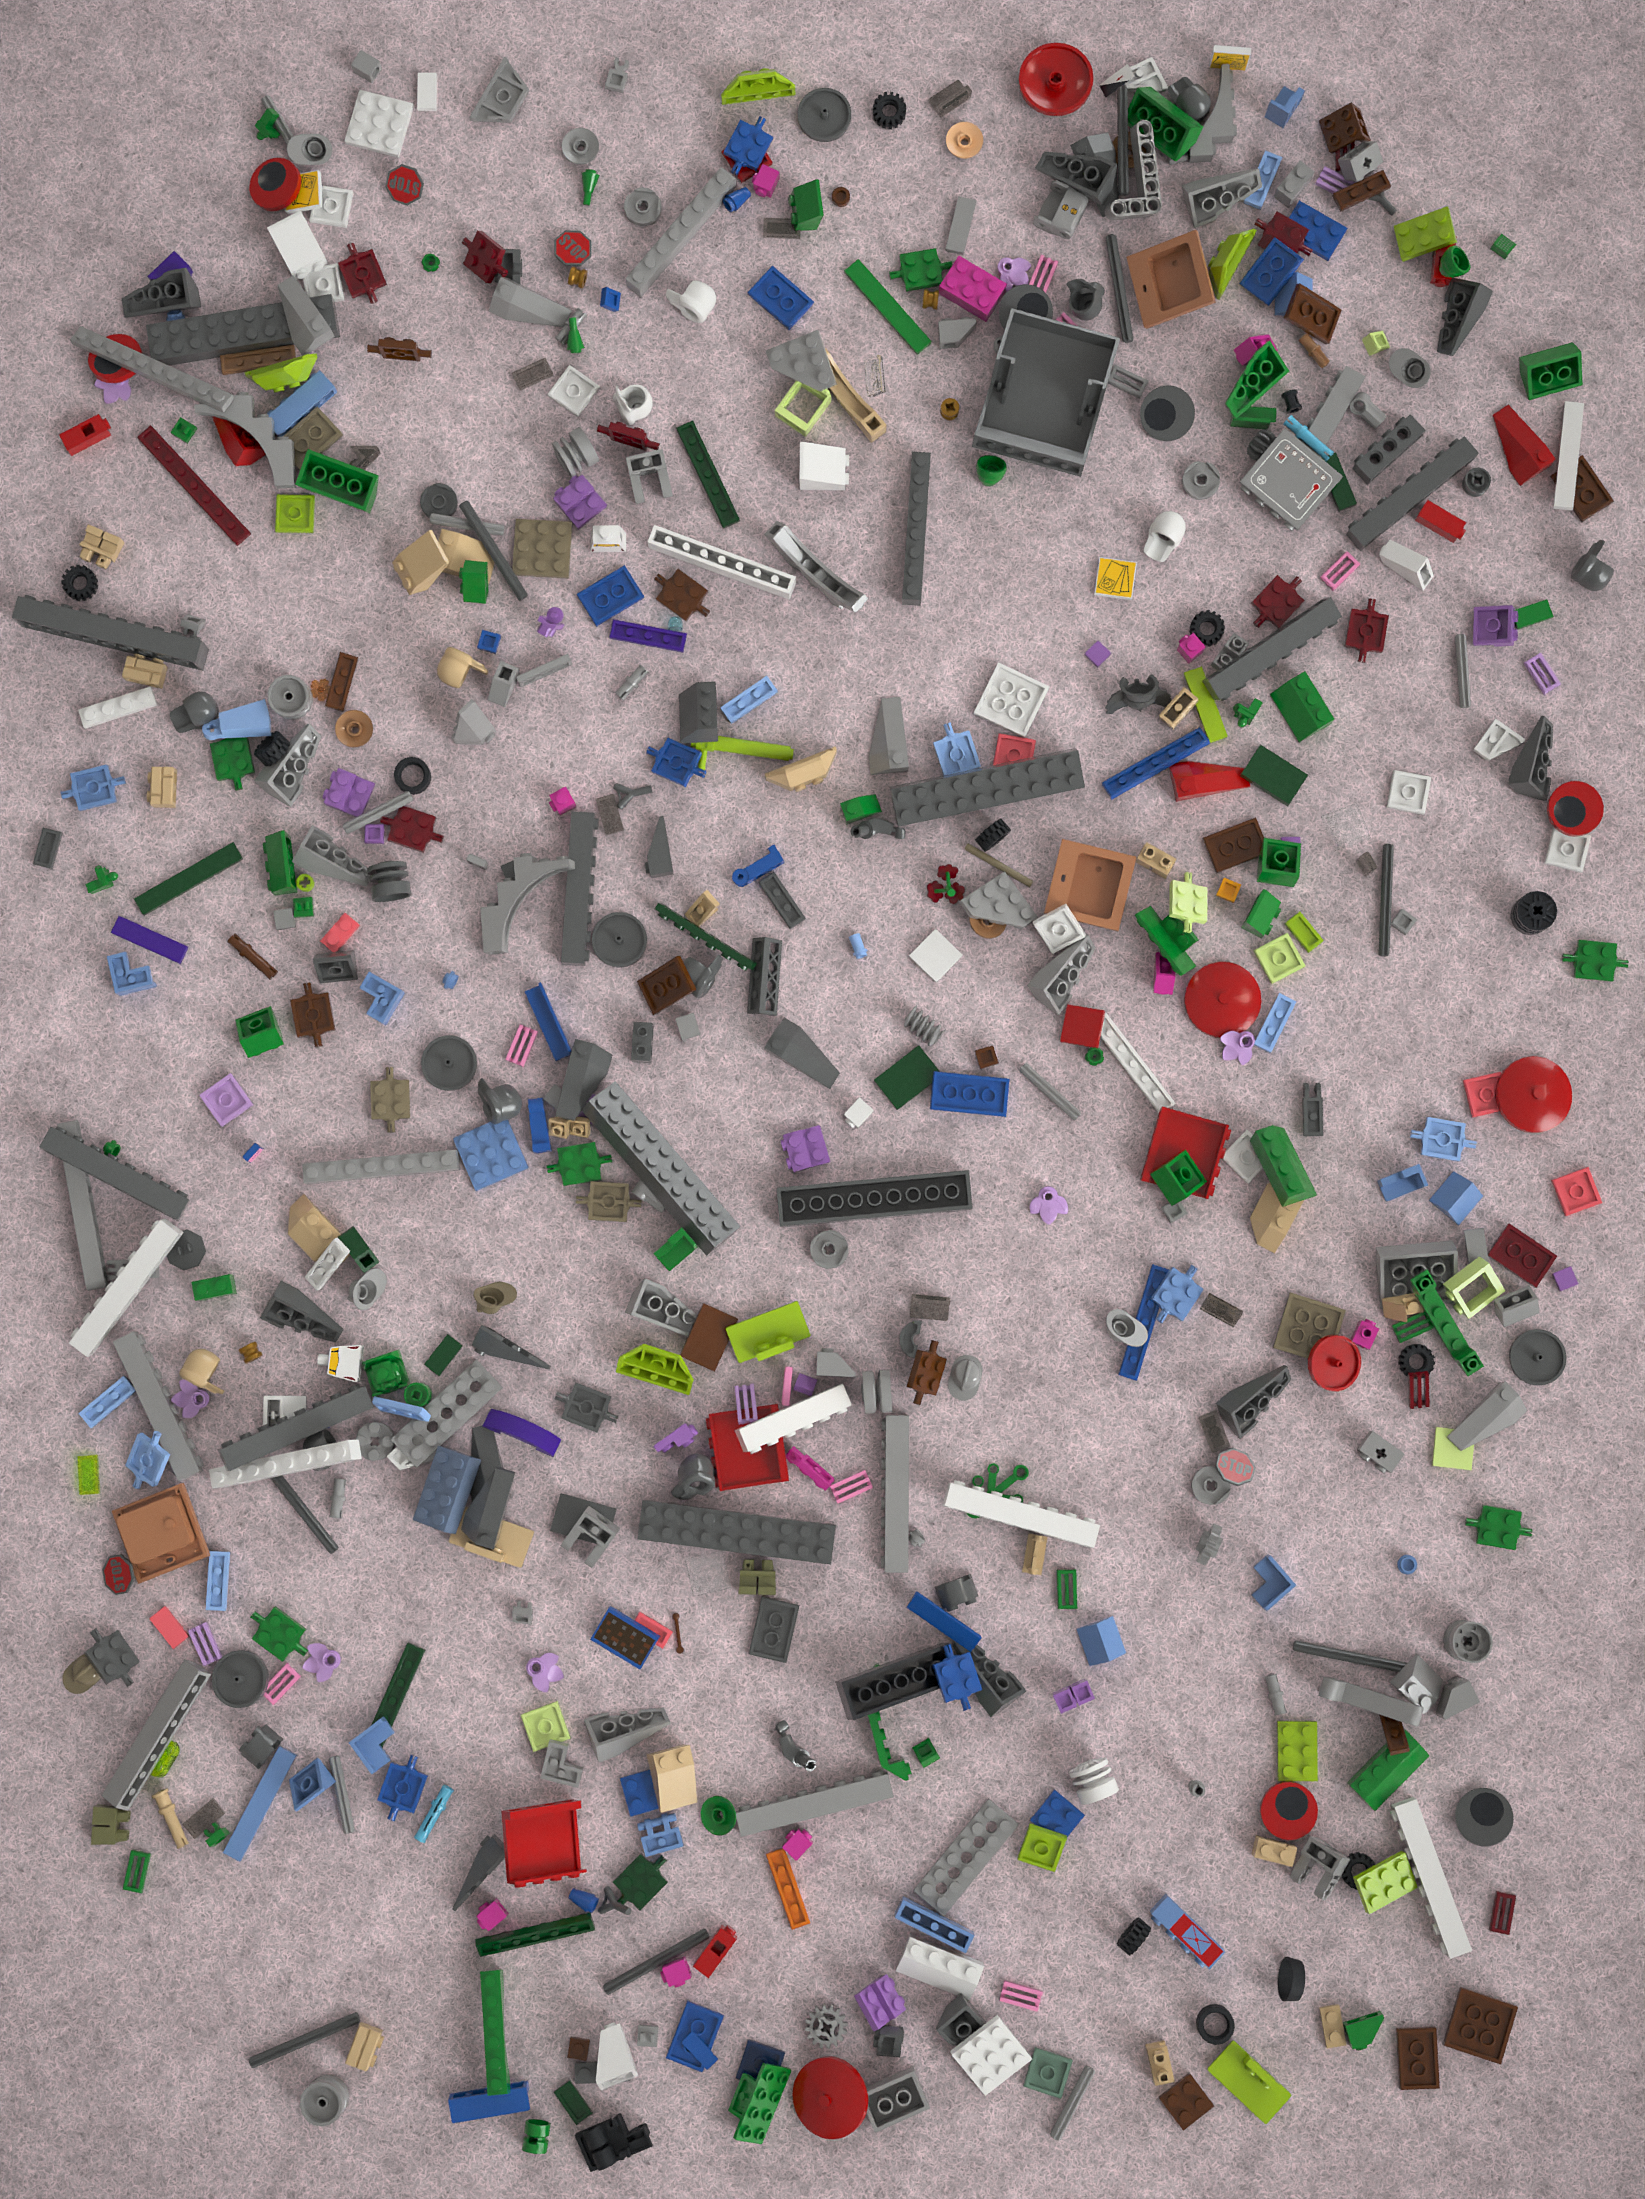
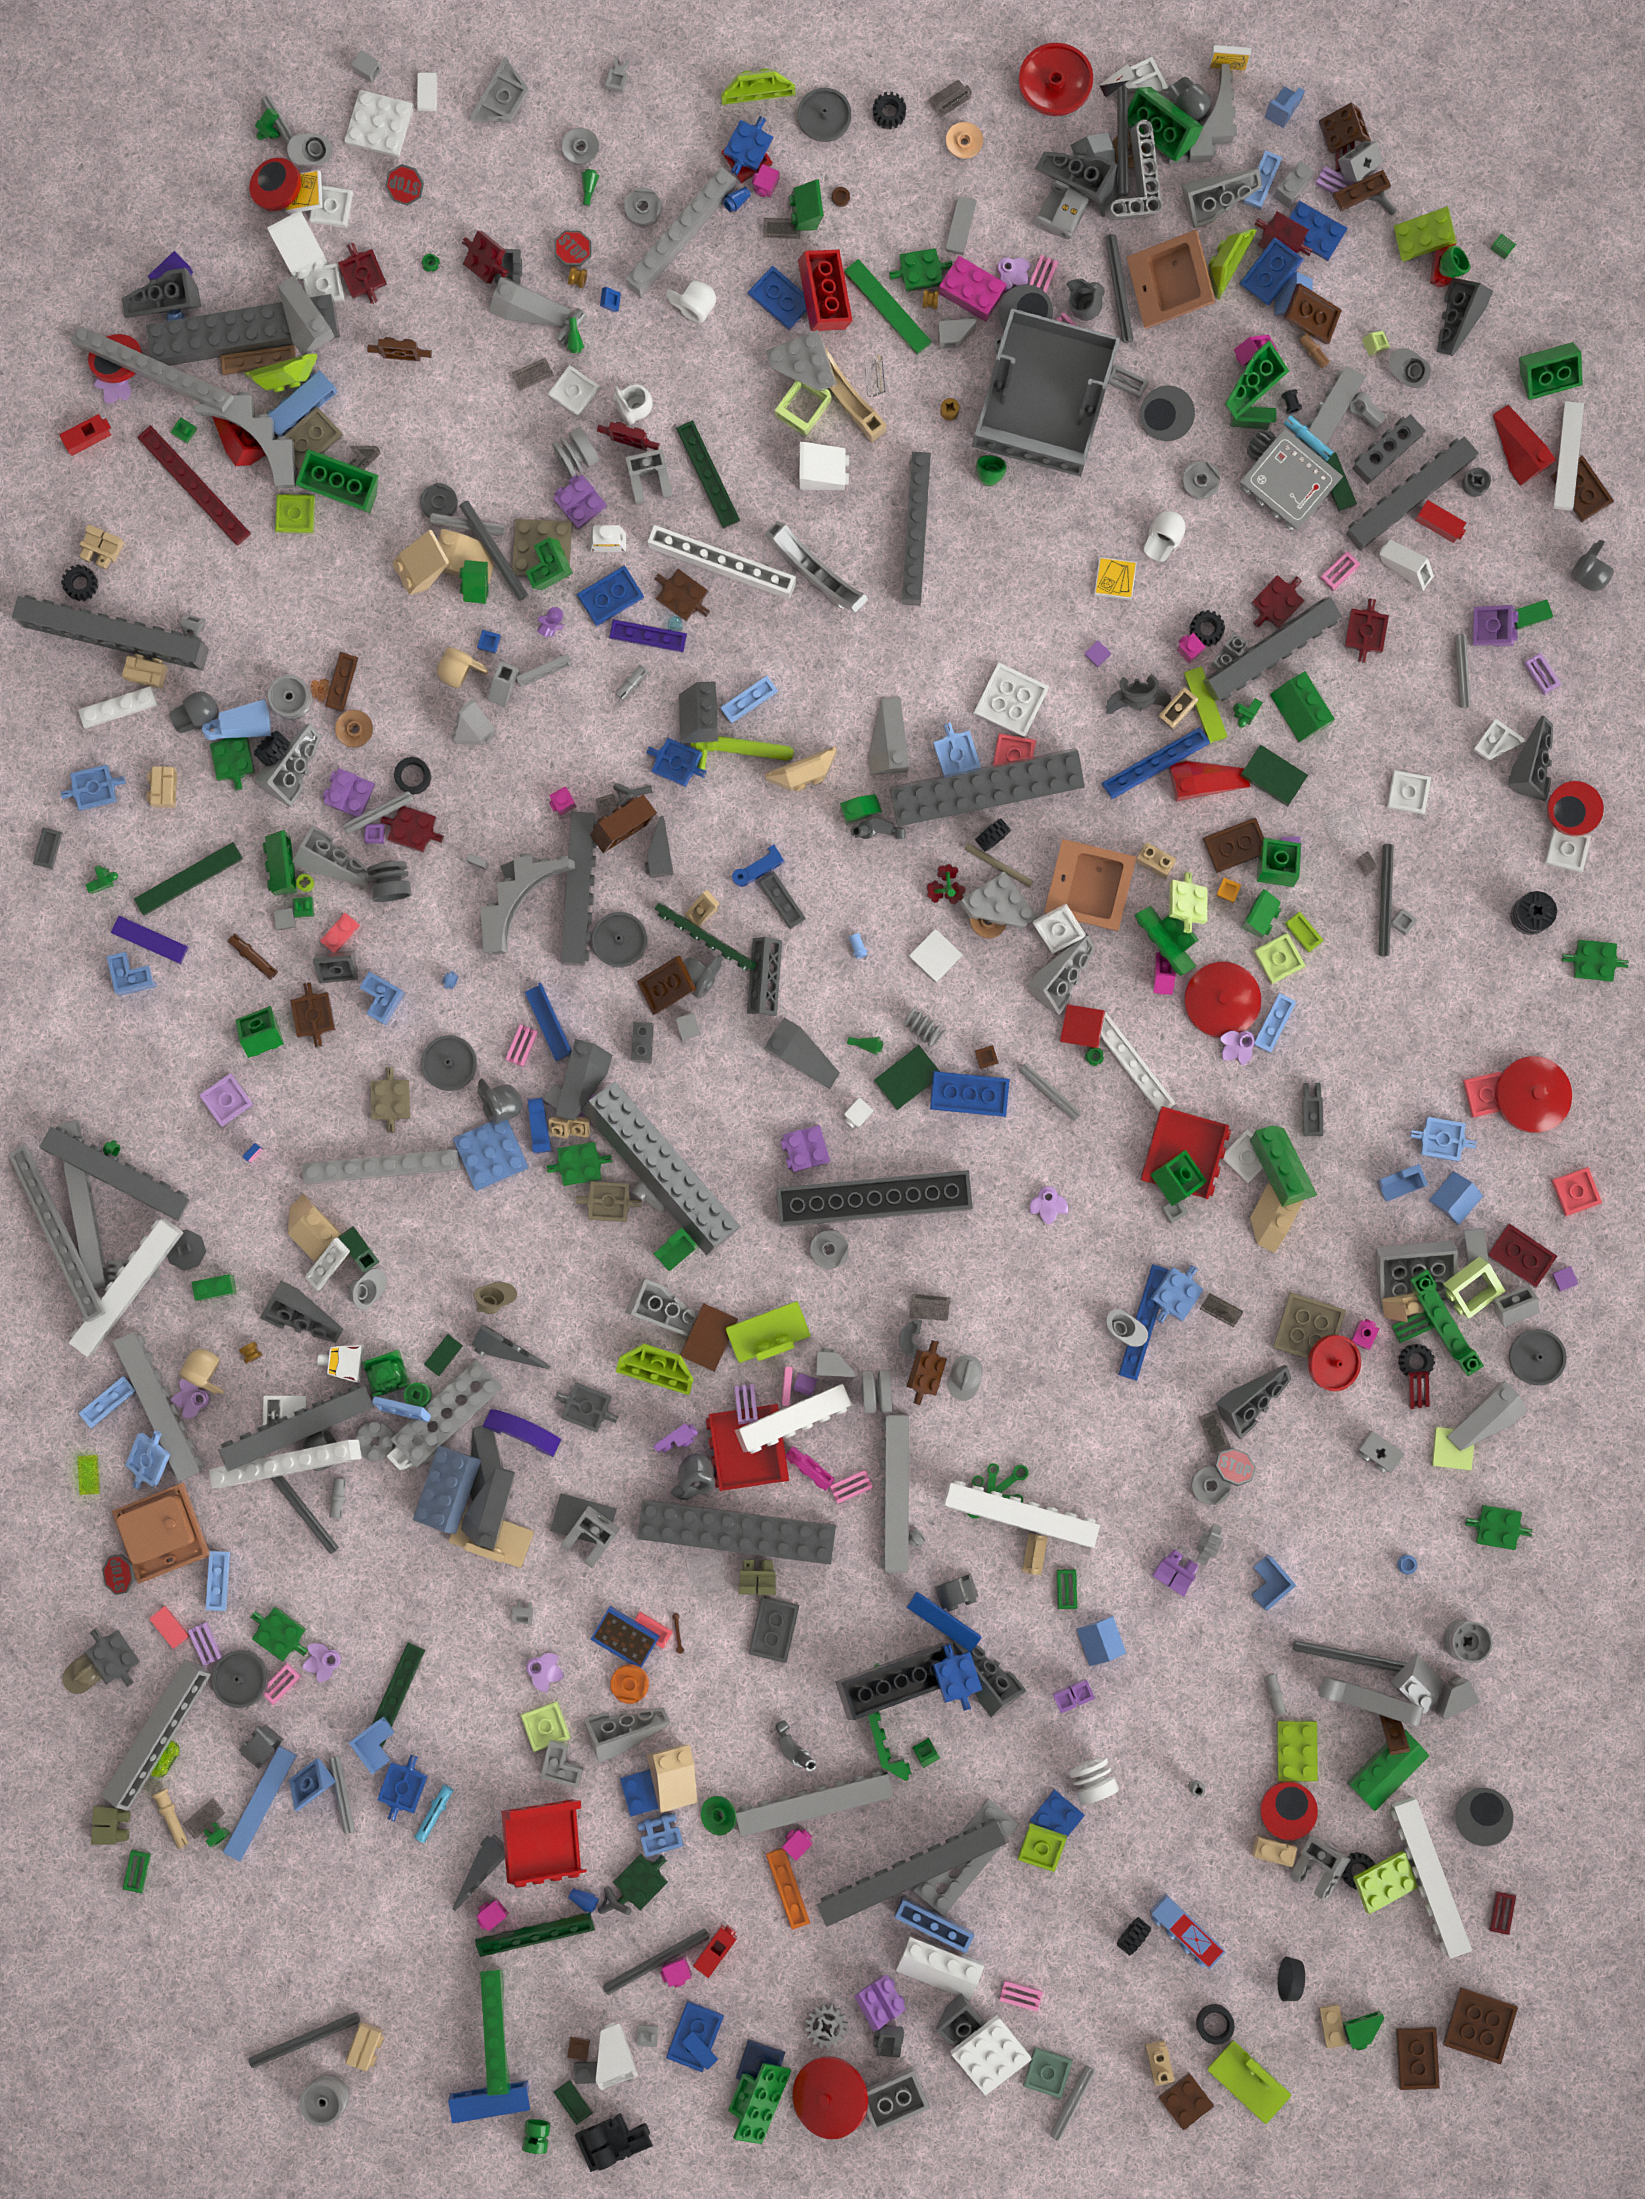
(56, 1233): none -> light grey plate
(552, 567): none -> green panel
(622, 823): none -> reddish brown brick
(629, 1683): none -> orange tile
(825, 290): none -> red brick
(870, 1044): none -> green cone
(910, 1874): none -> dark grey brick
(1183, 1576): none -> medium lavender hips

